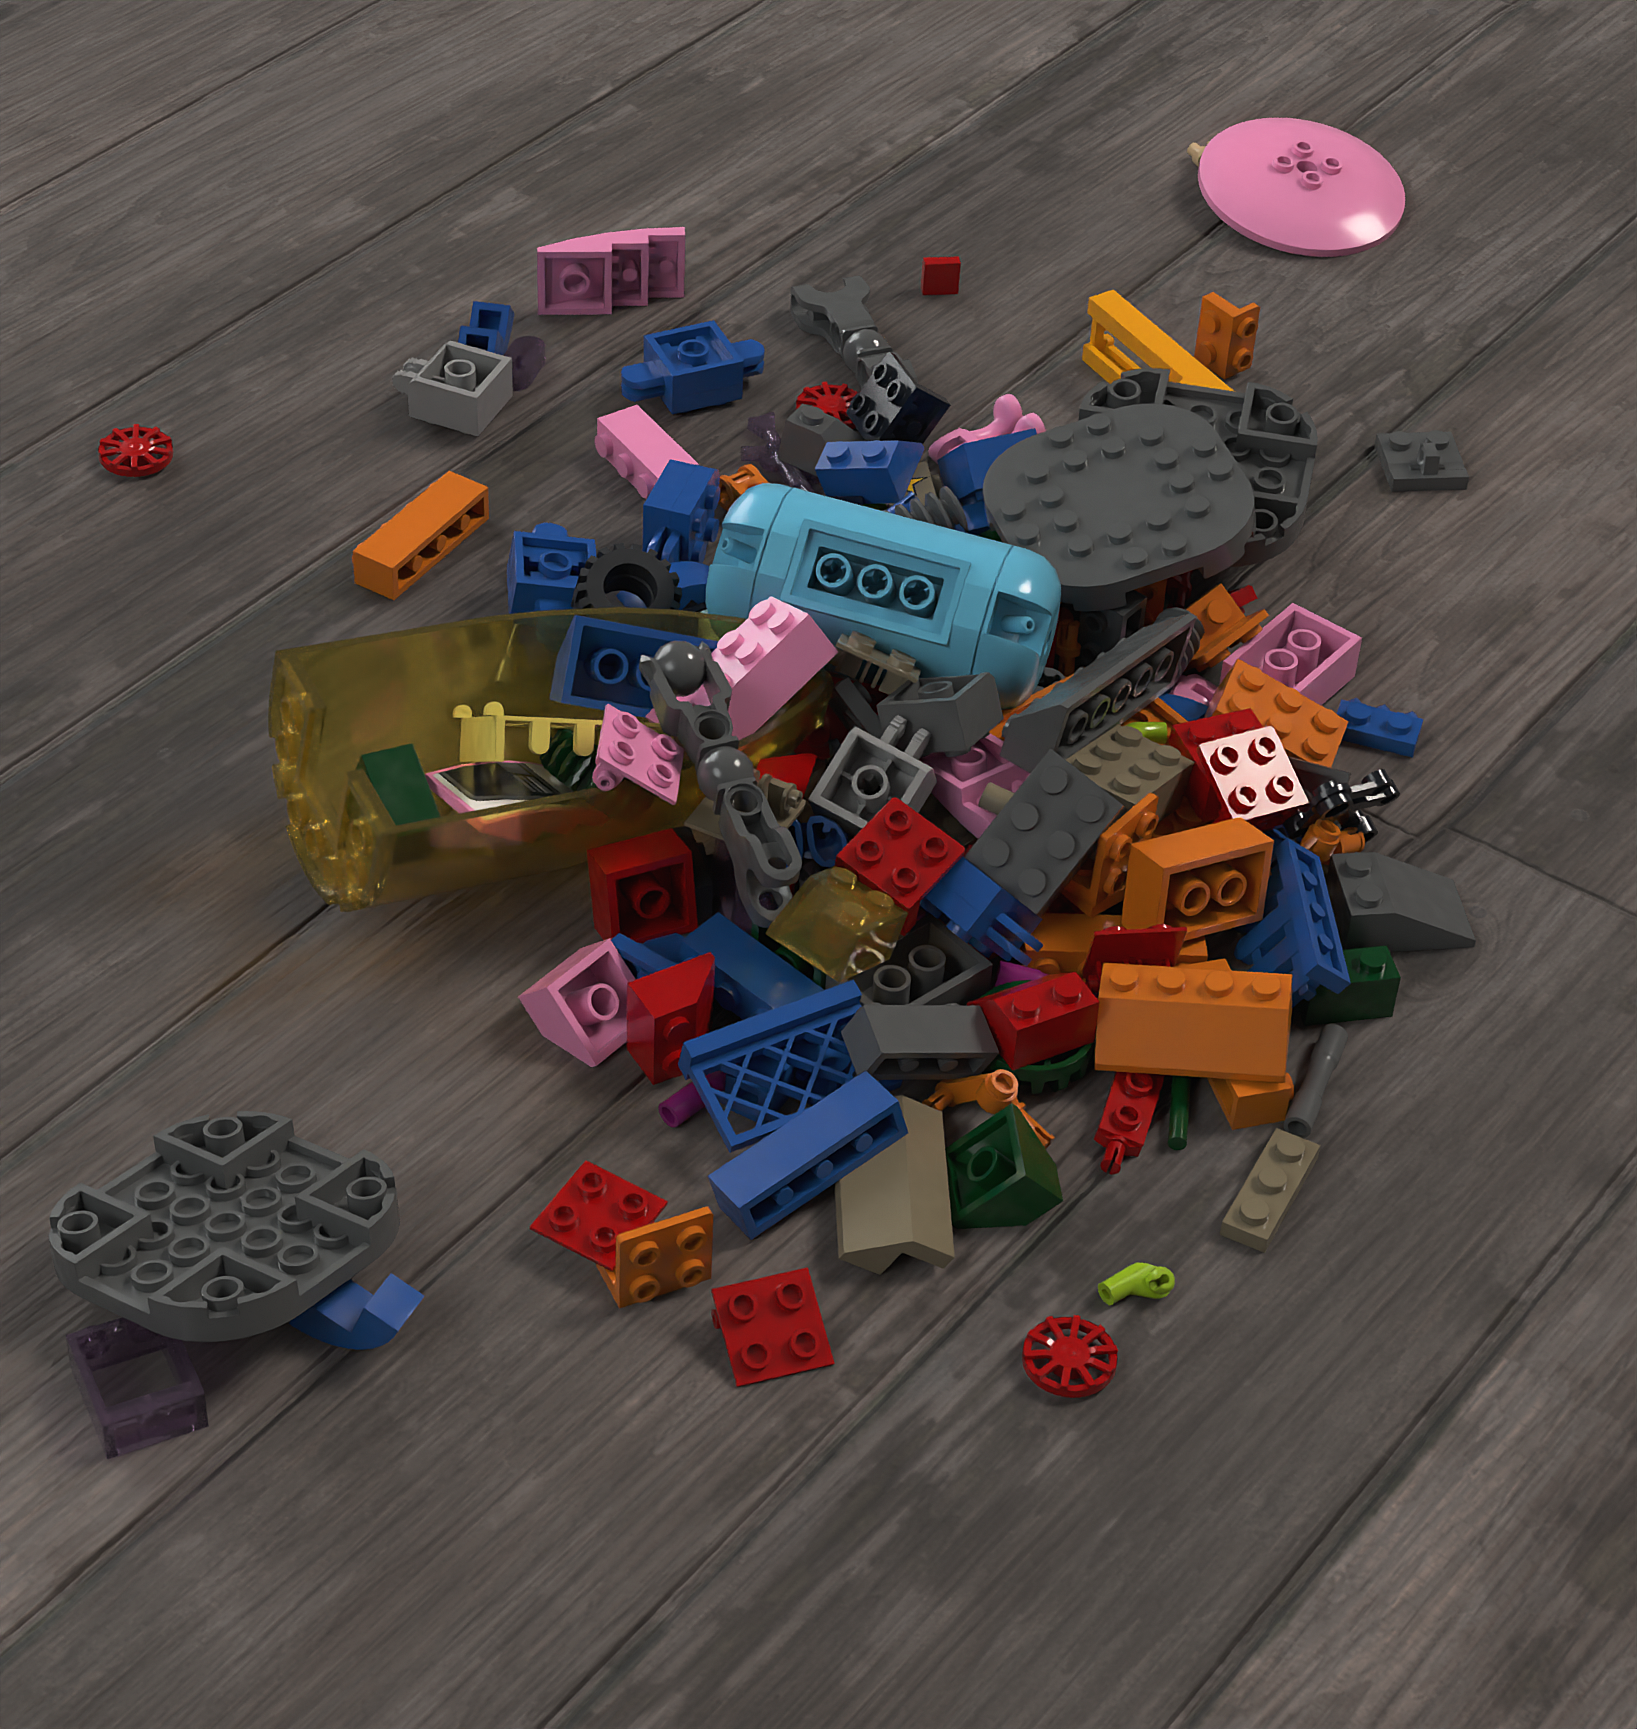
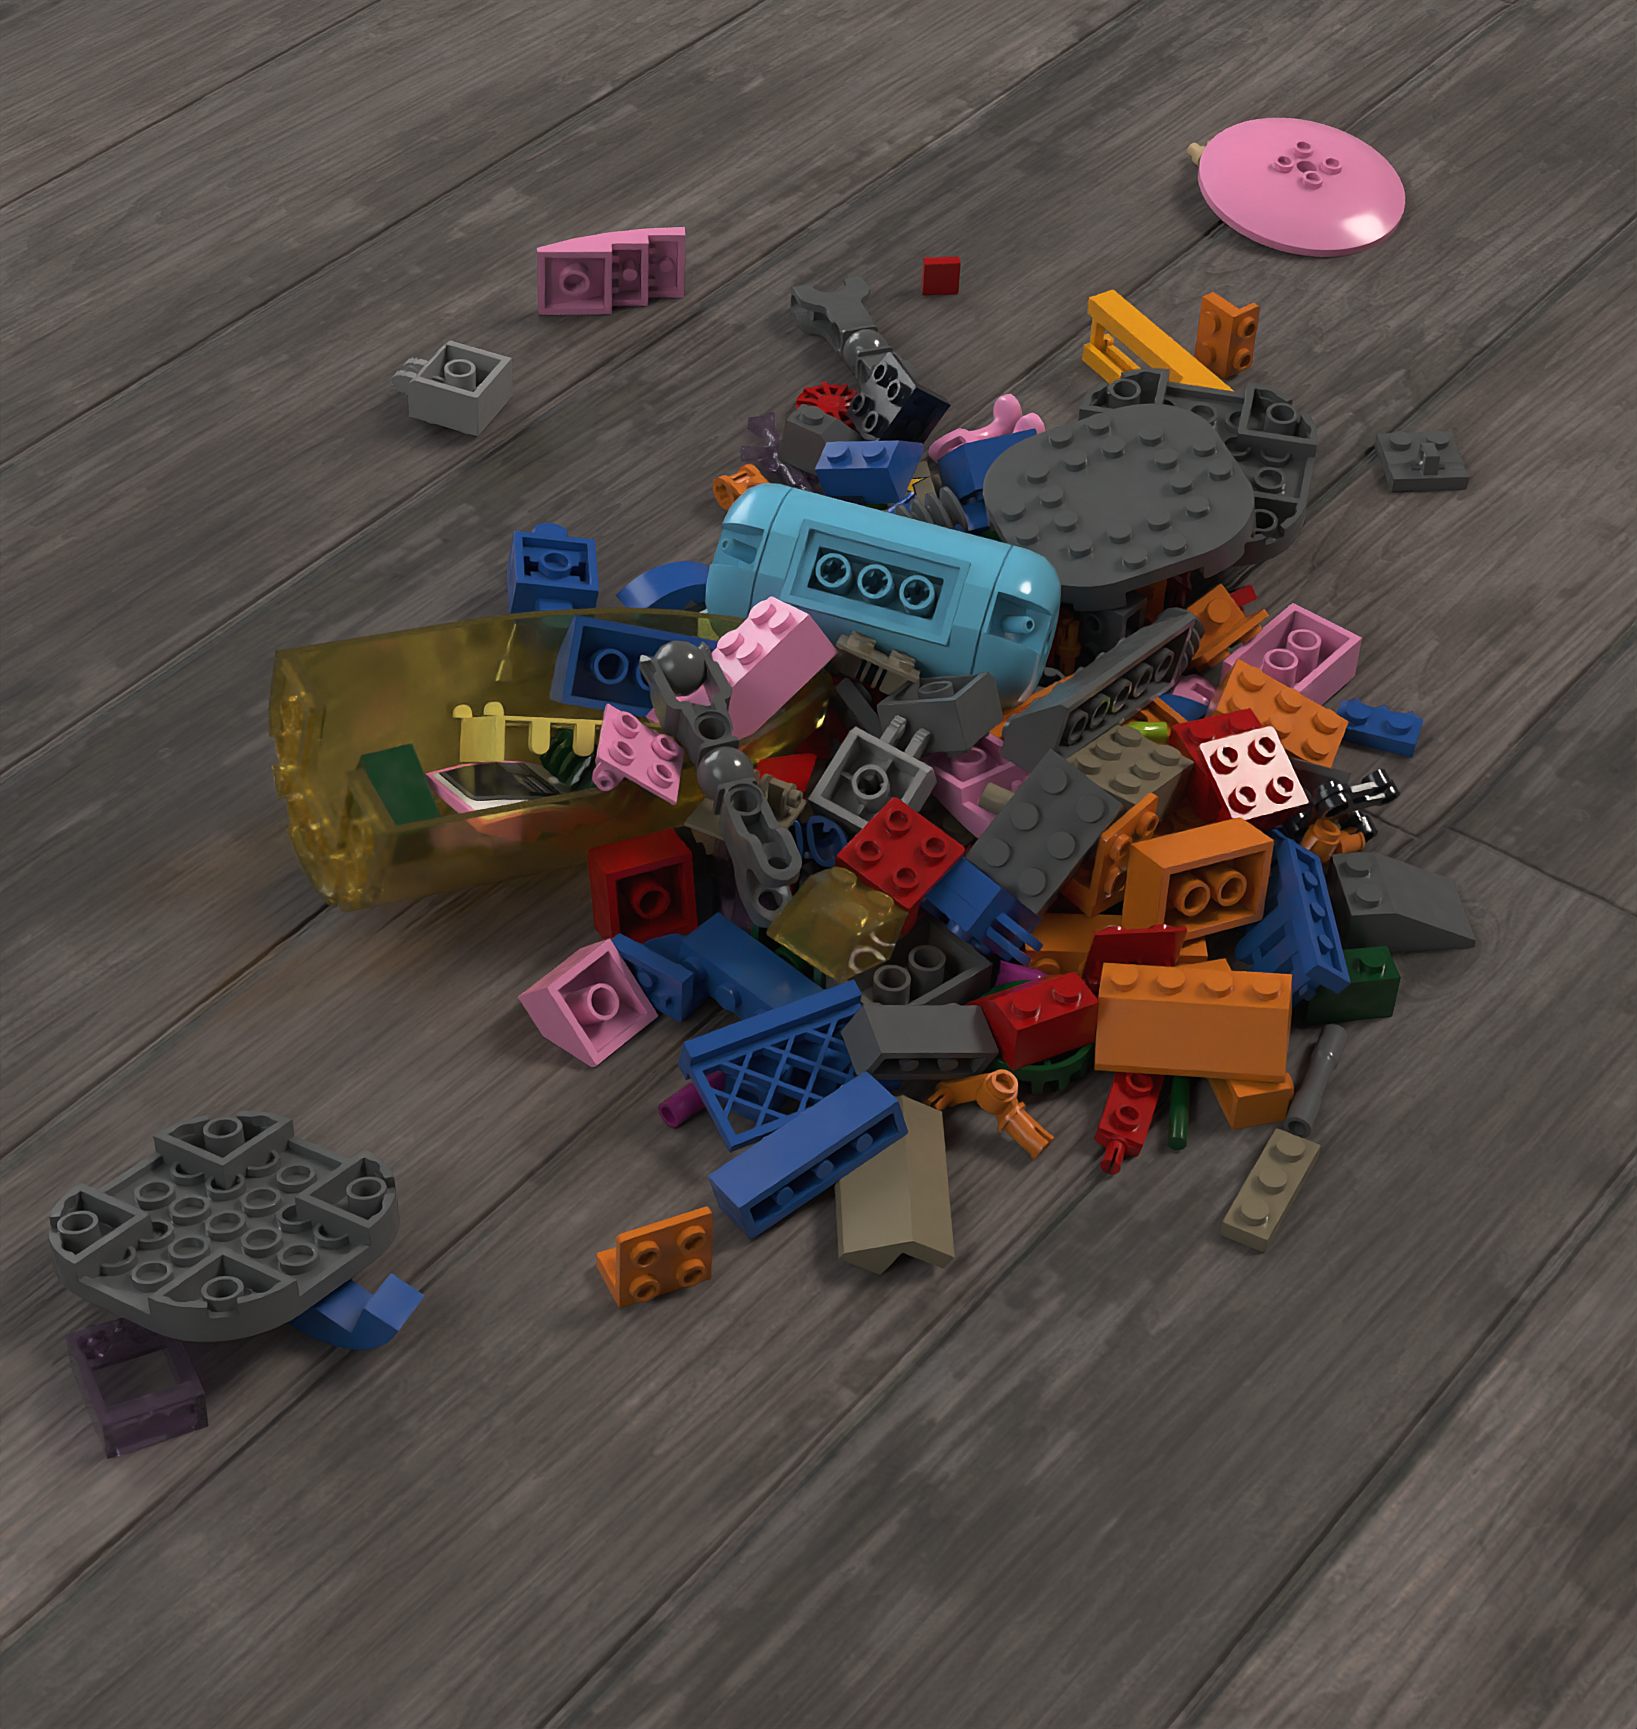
(135, 451): red wheel -> none
(420, 535): orange brick -> none
(488, 327): blue brick -> none
(527, 360): clear purple beam -> none
(594, 1211): red hinge -> none
(629, 572): black tyre -> none
(637, 447): bright pink brick -> none
(666, 1012): red slope -> none
(681, 512): blue brick -> none
(692, 368): blue brick -> none
(771, 1327): red hinge -> none
(1001, 1174): dark green slope -> none
(1069, 1356): red wheel -> none
(1137, 1280): lime arm -> none

